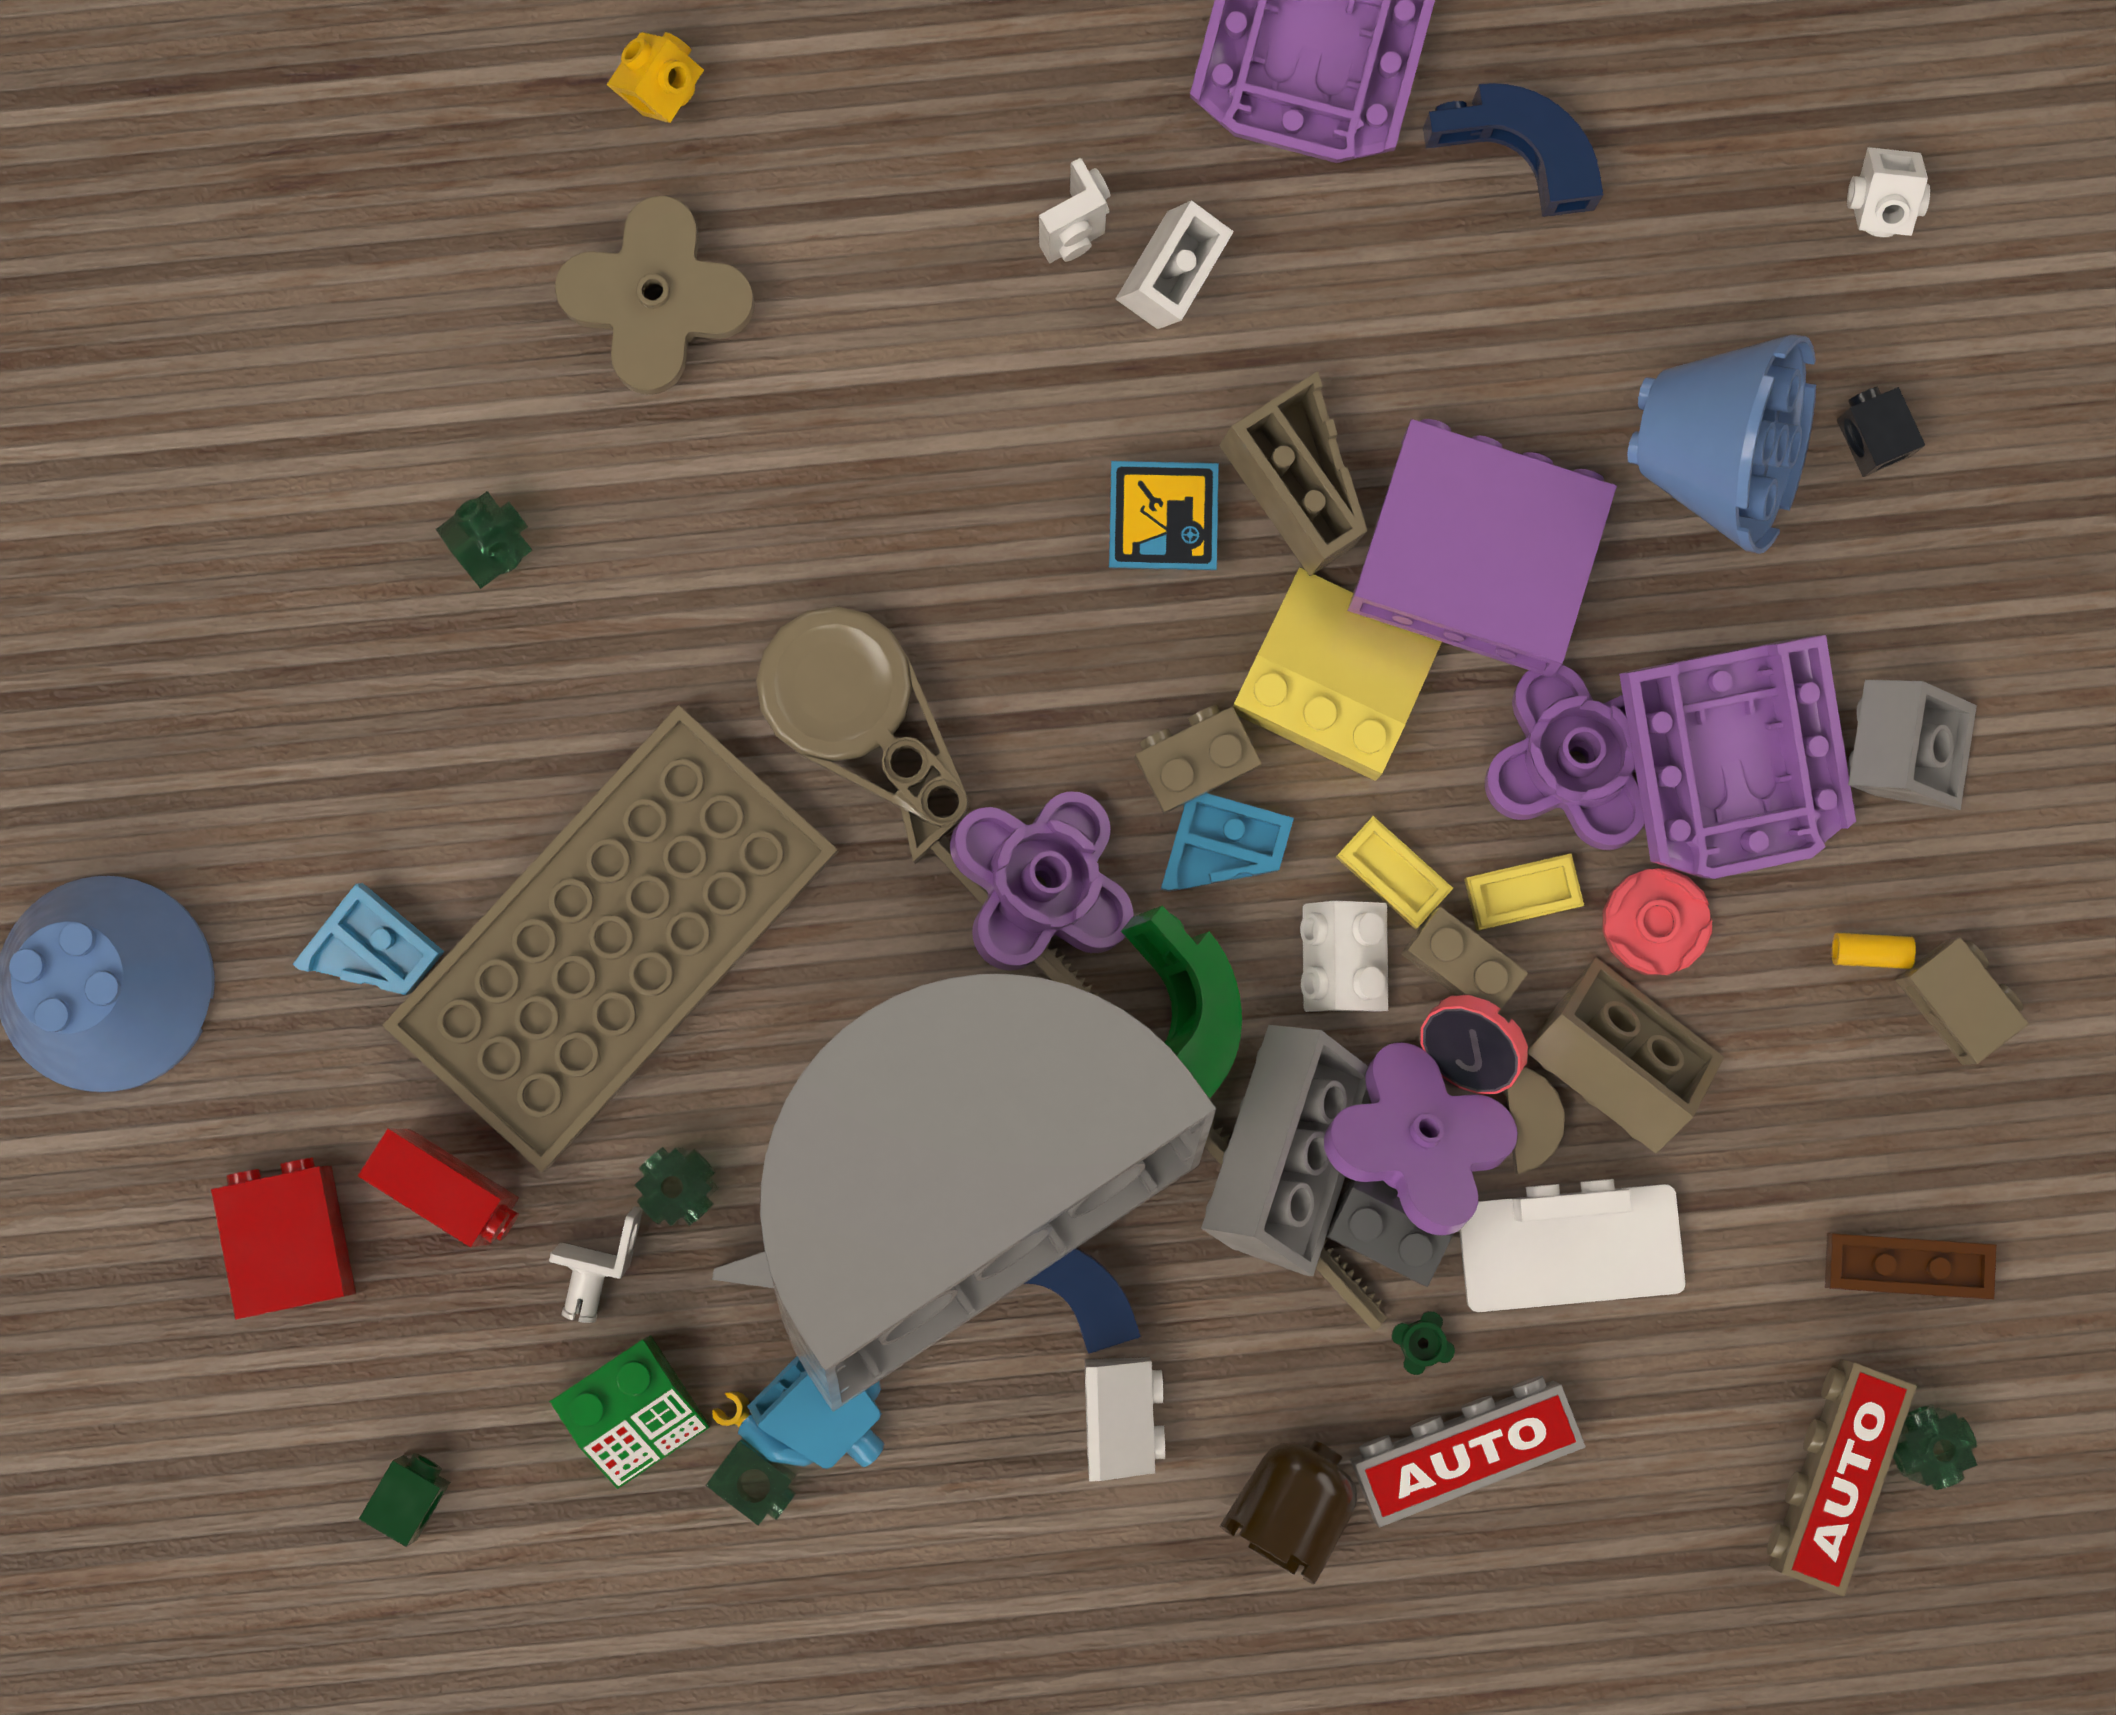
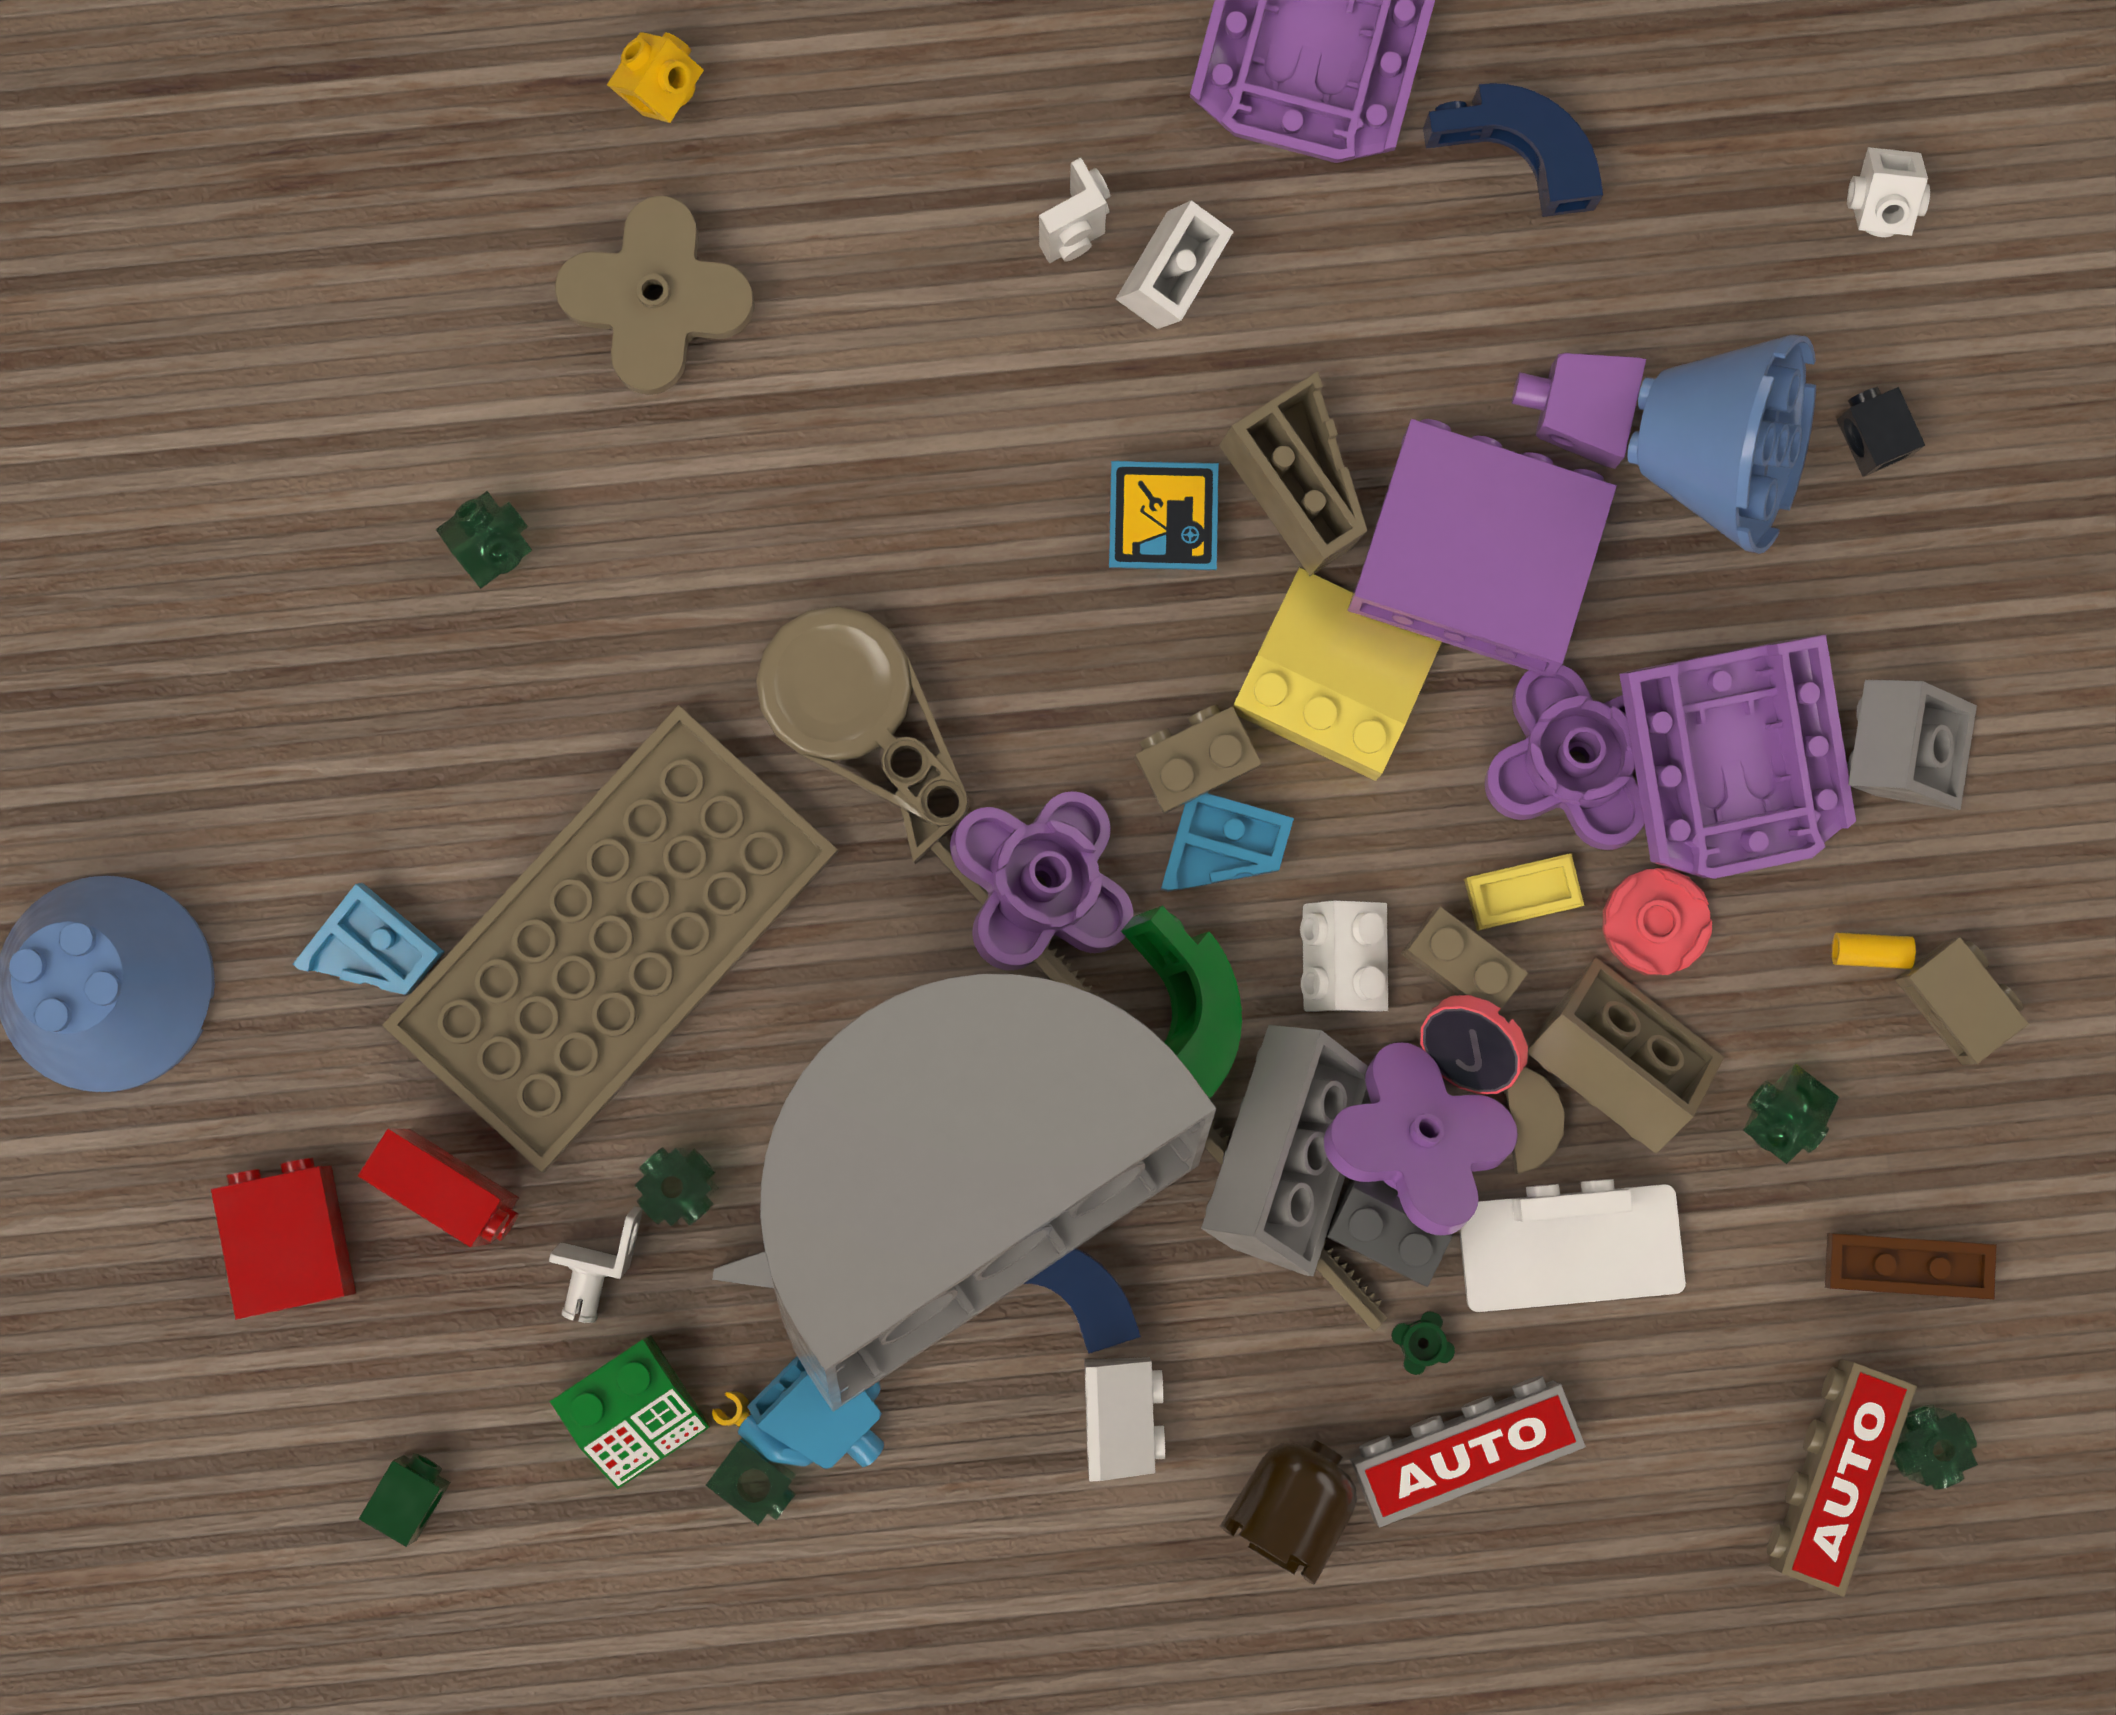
(1394, 872): light yellow tile -> none
(1585, 404): none -> medium lavender torso
(1790, 1114): none -> clear green brick

